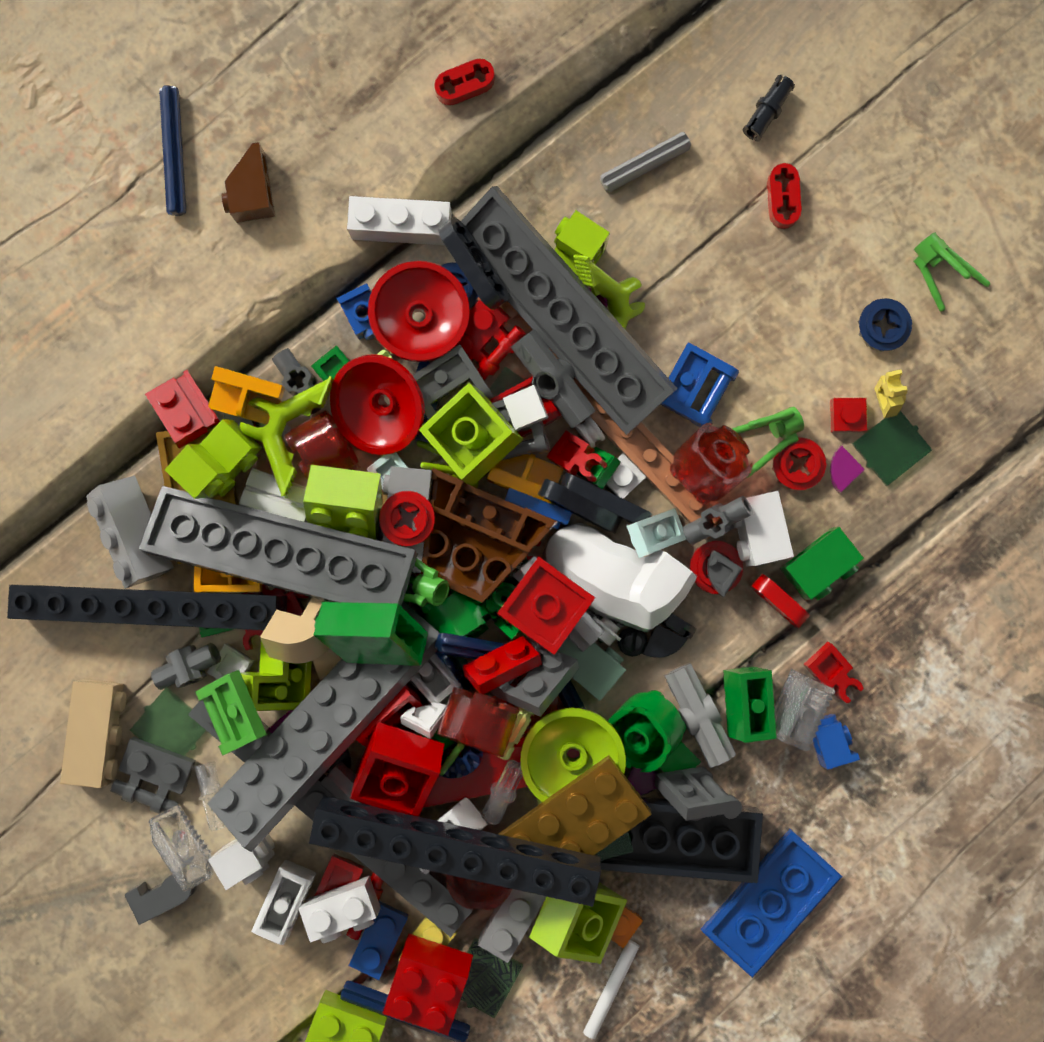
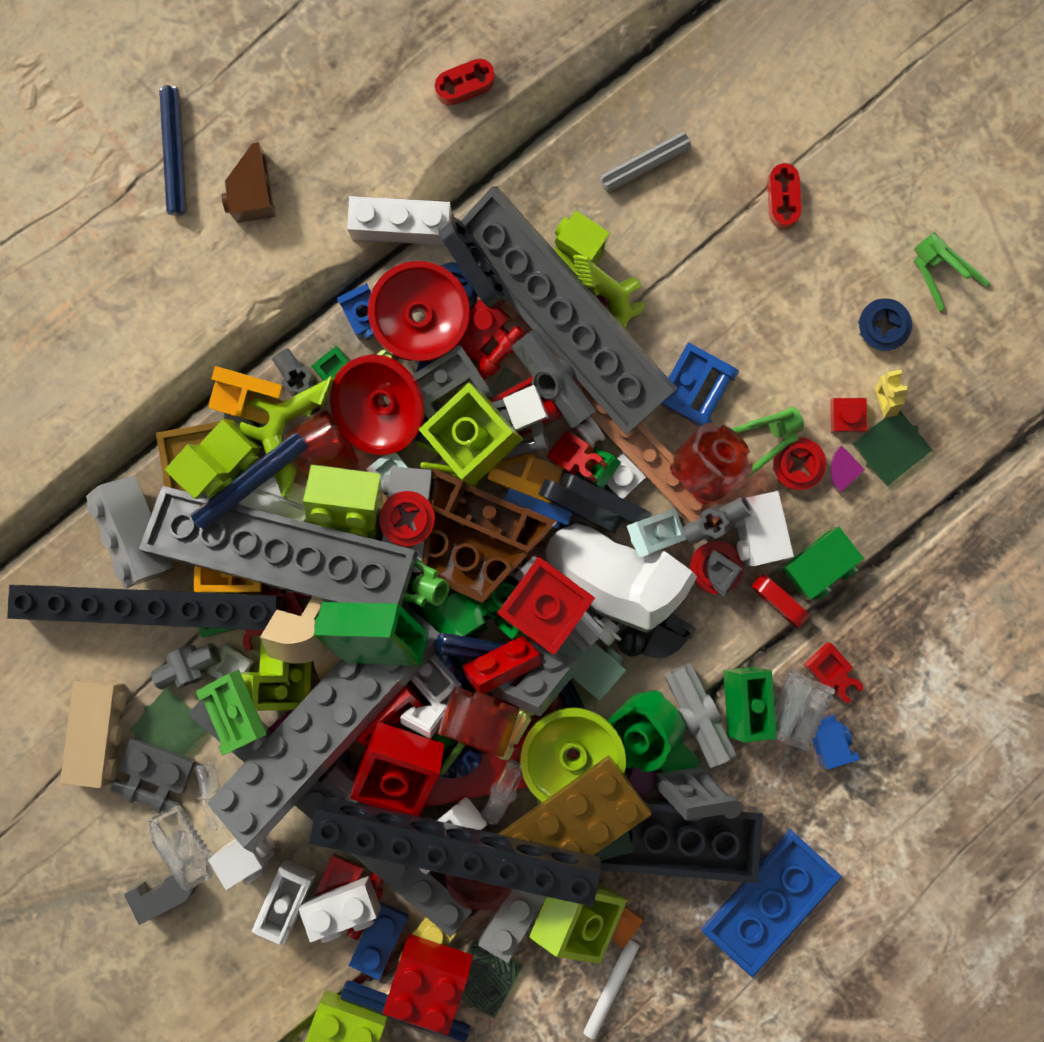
(182, 409): plate -> none
(249, 480): none -> dark blue axle
(768, 107): black pin -> none

